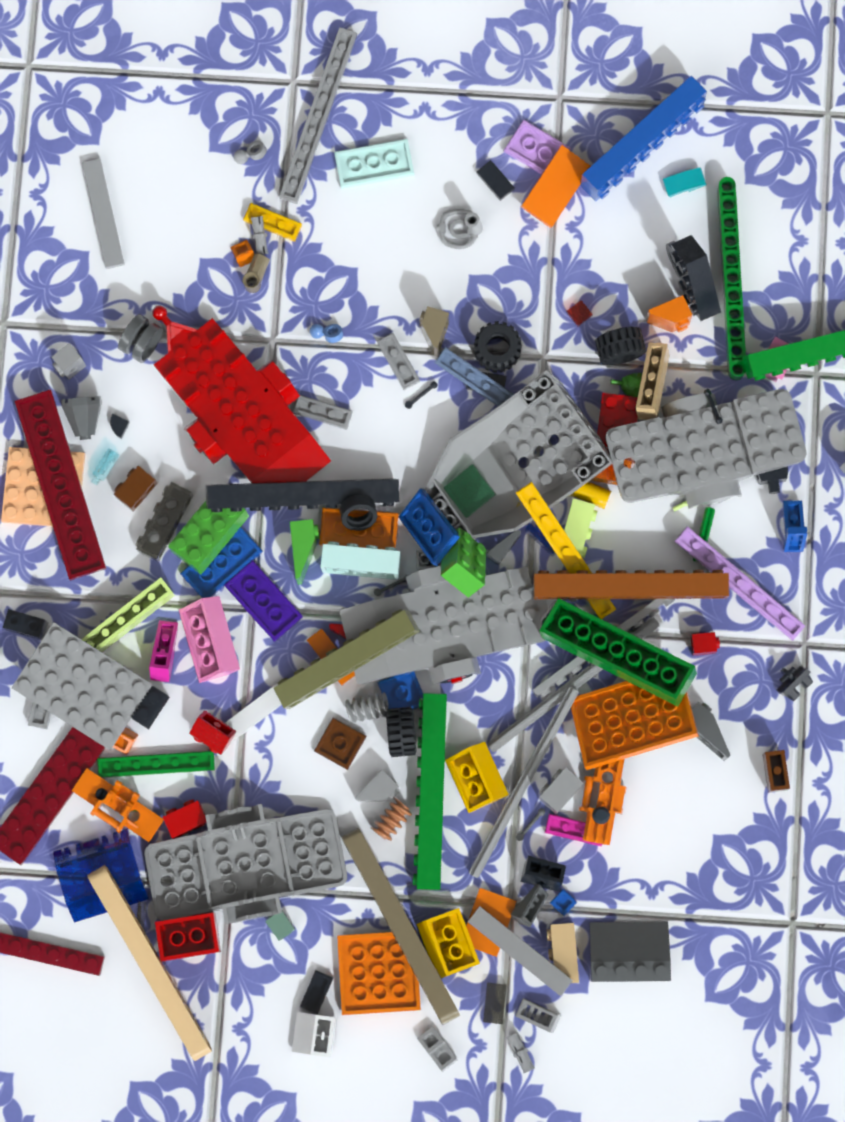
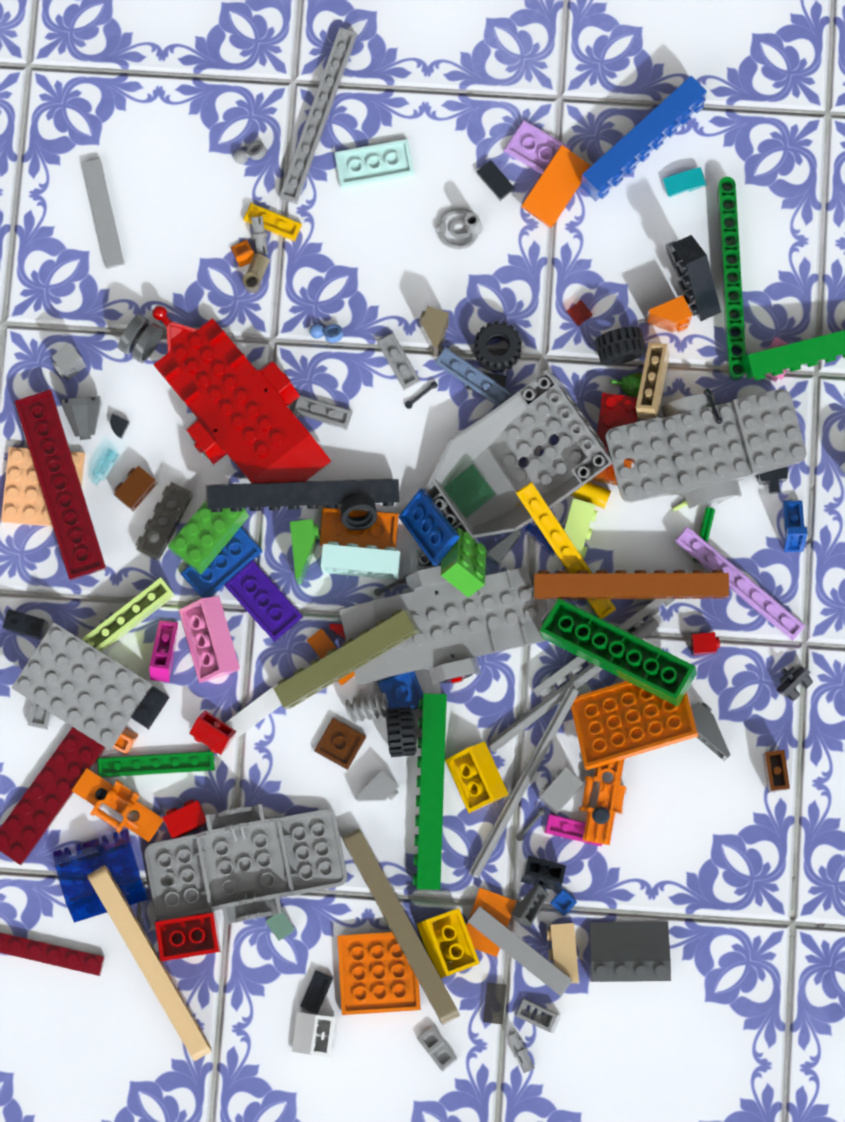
(391, 820): nougat piece -> none

